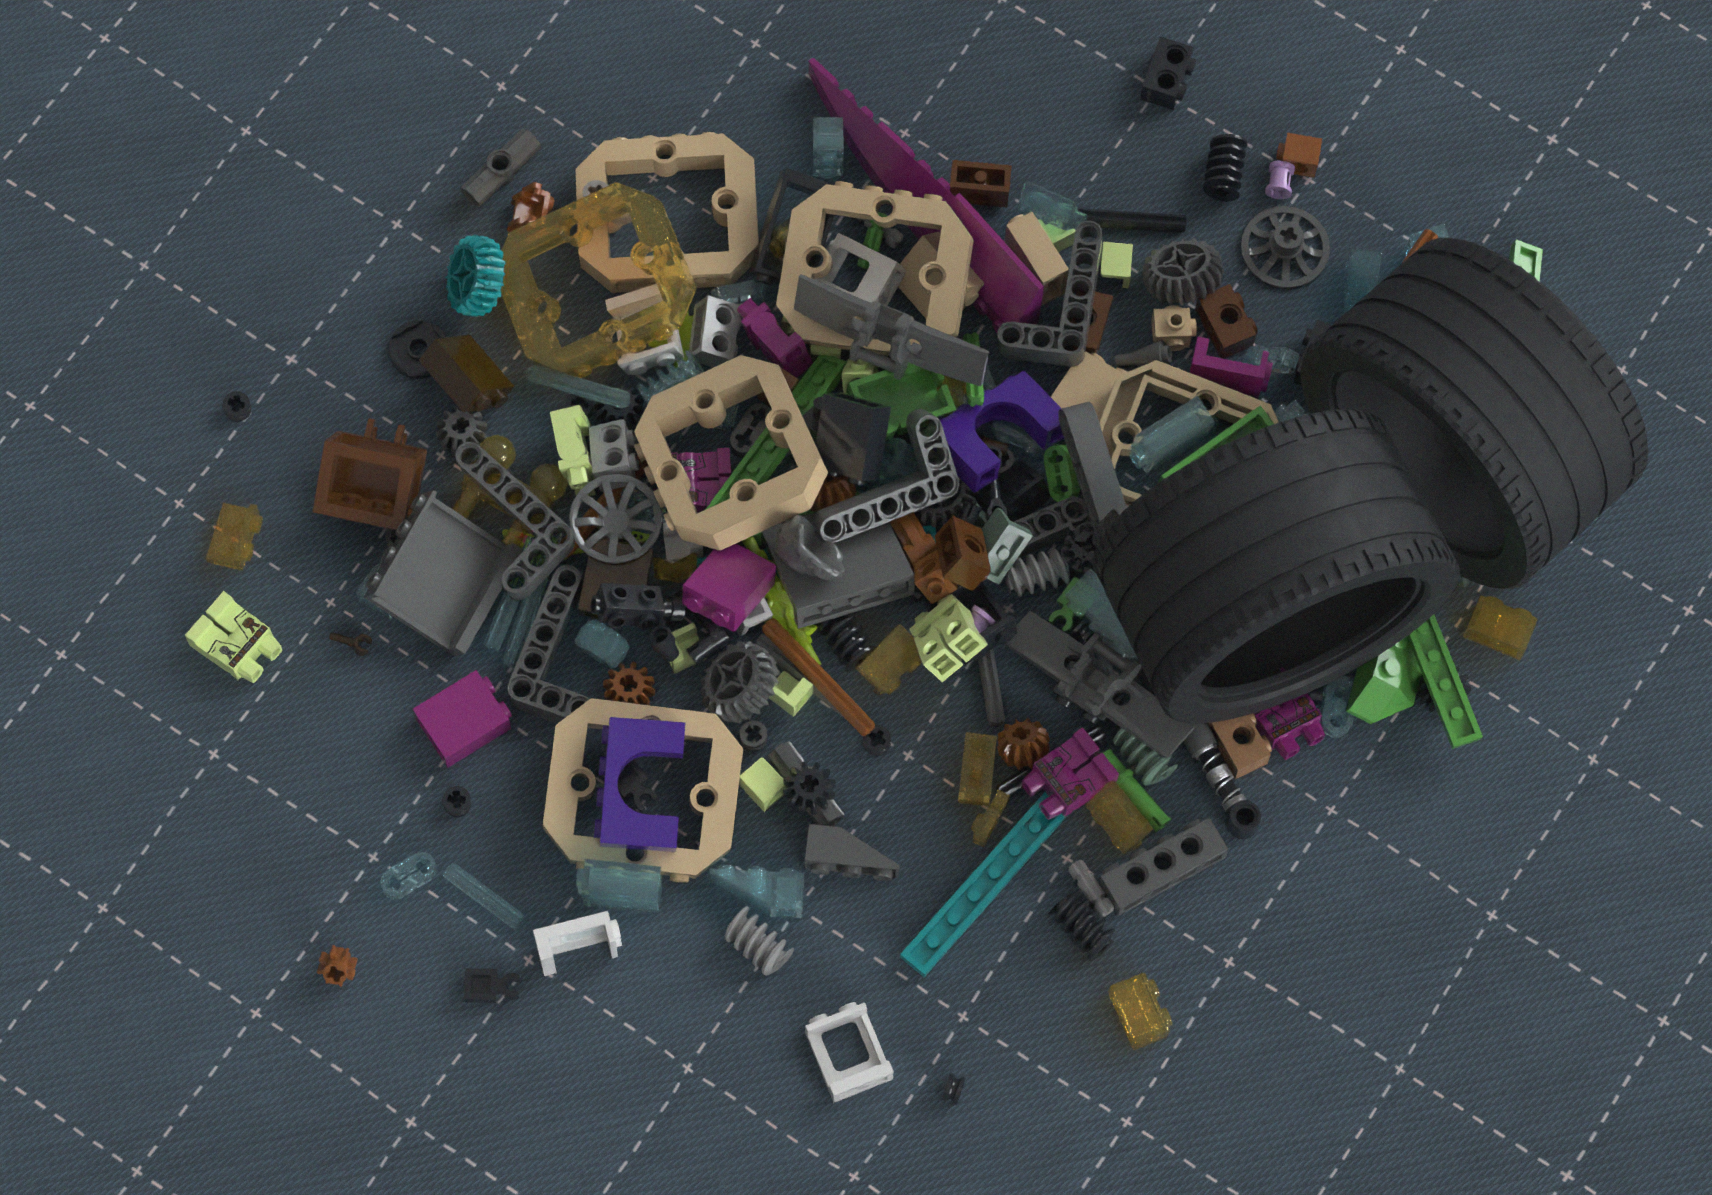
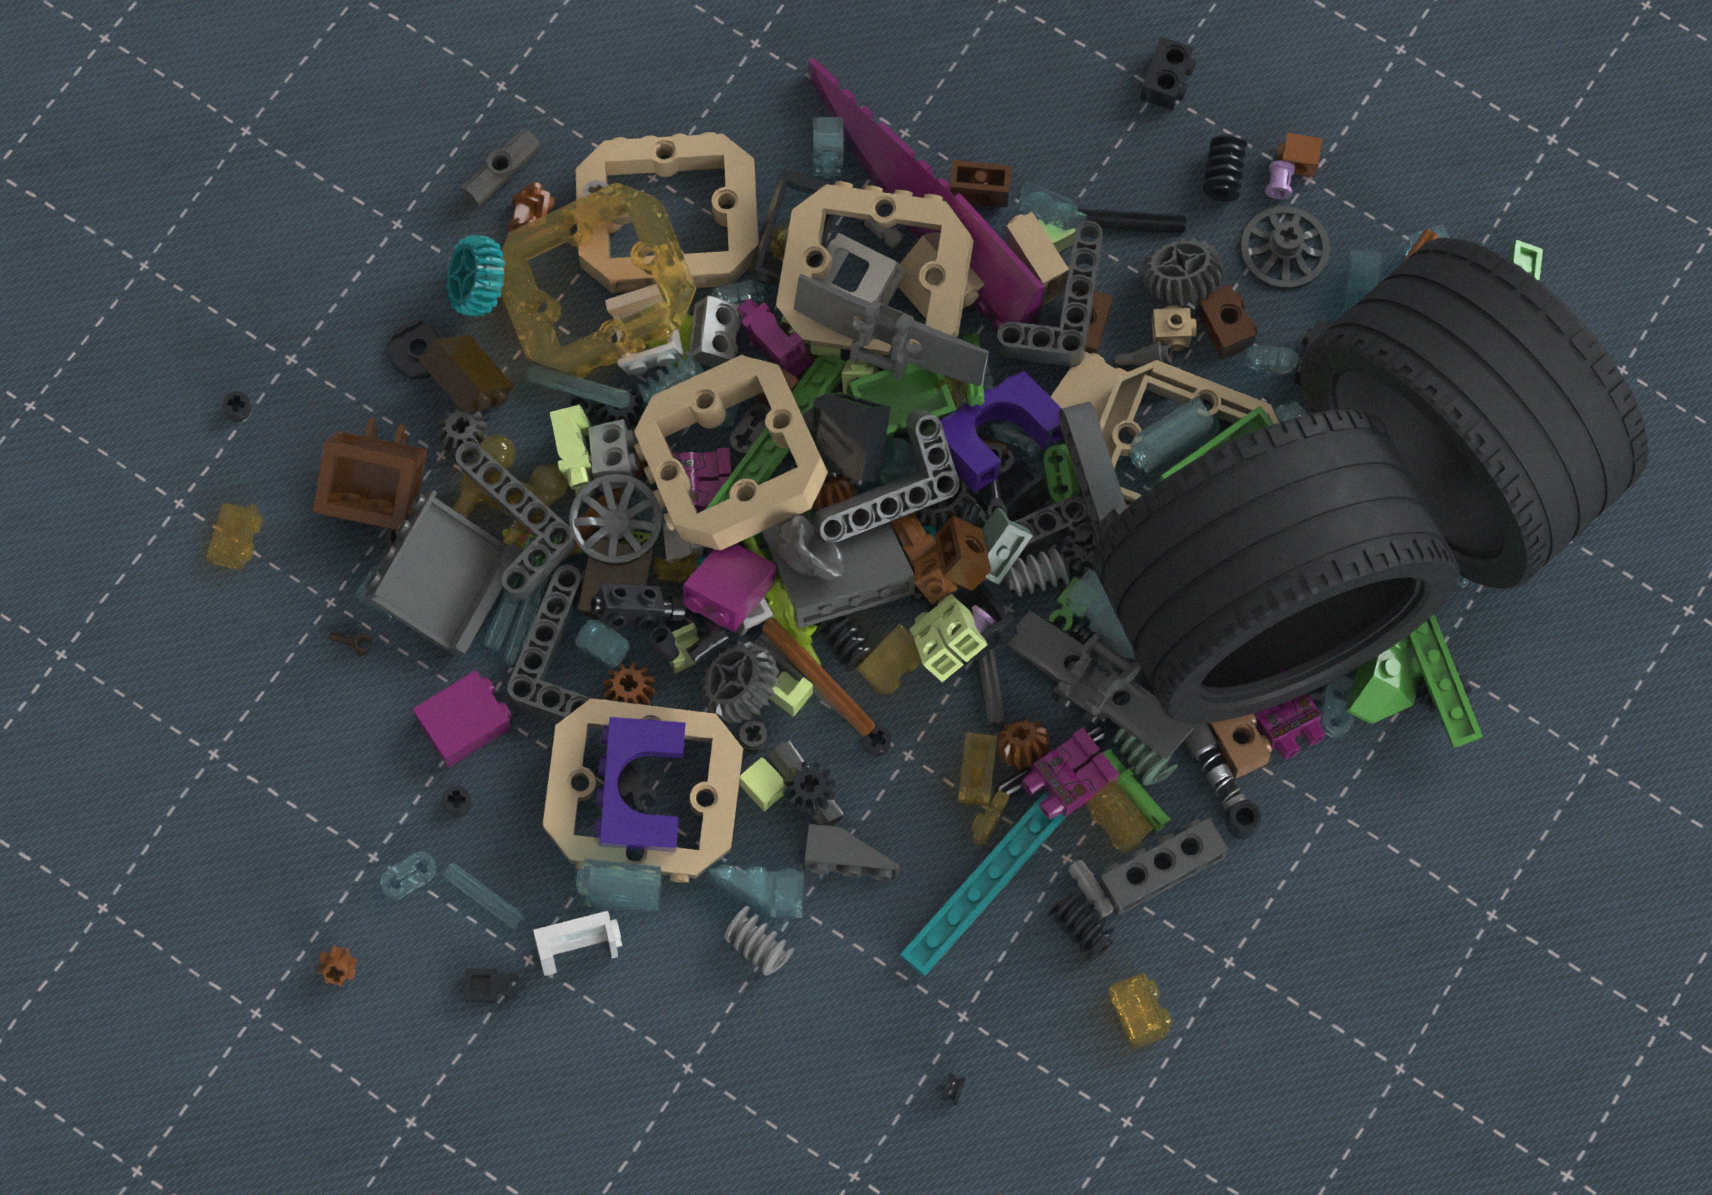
(233, 639): yellowish green hips -> none
(857, 1078): white window -> none
(872, 240): bright green axle -> none
(1116, 261): yellowish green panel -> none
(1232, 374): magenta panel -> none
(1500, 627): clear yellow brick -> none

